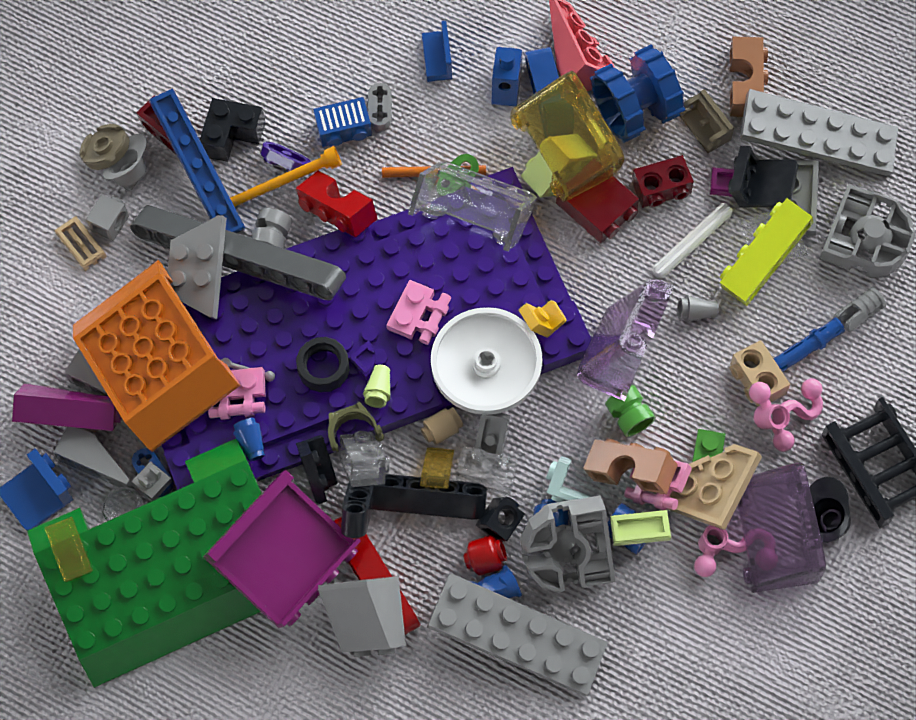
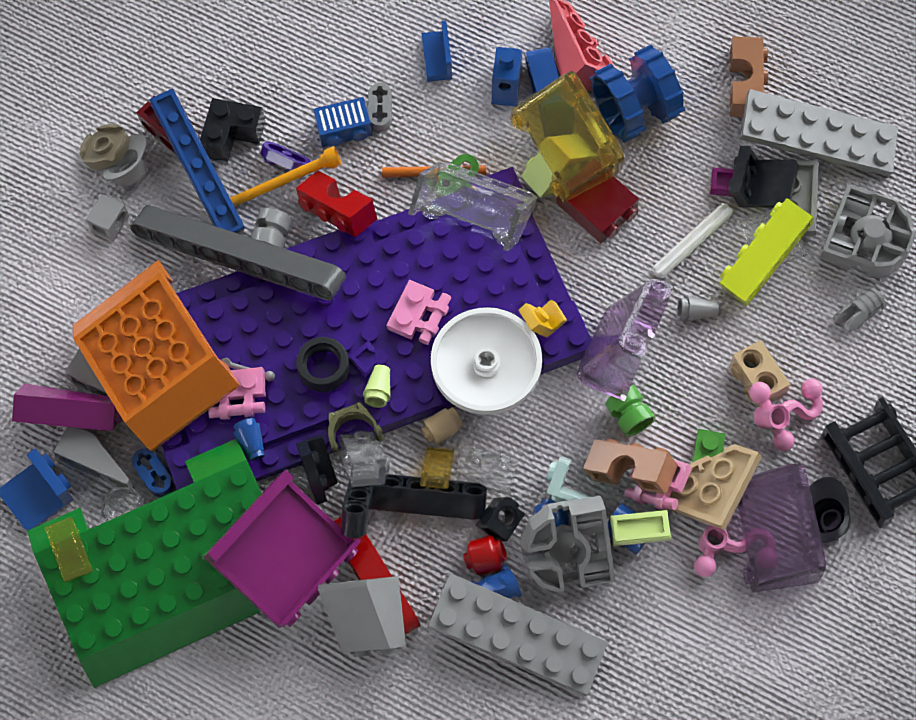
(91, 258): tan tile -> none
(152, 481): light grey tile -> none
(197, 265): light grey wing -> none
(493, 433): light grey slope -> none
(659, 175): dark red brick -> none
(706, 121): dark tan hinge -> none
(815, 340): blue pin -> none

